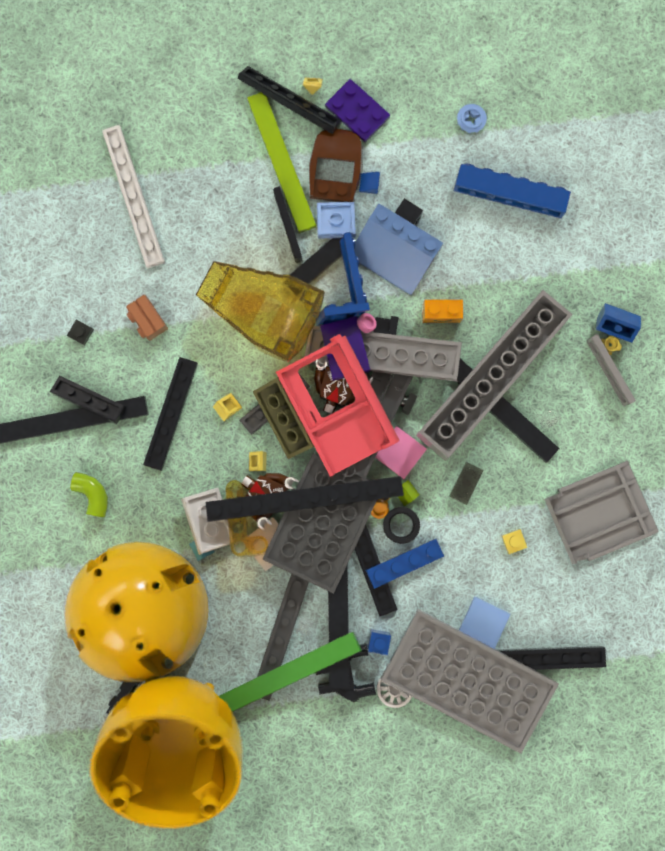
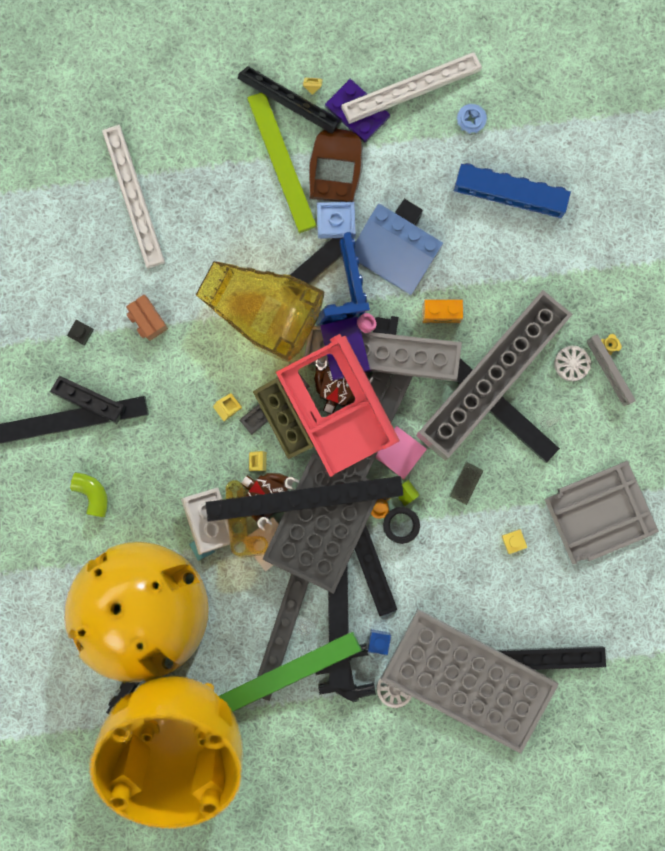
(170, 413): black tile -> none
(287, 224): black tile -> none
(369, 182): blue slope -> none
(404, 563): blue plate -> none
(407, 403): pearl dark grey plate -> none
(411, 87): none -> white tile
(484, 622): light blue tile -> none
(572, 363): none -> white wheel
(618, 323): blue brick -> none

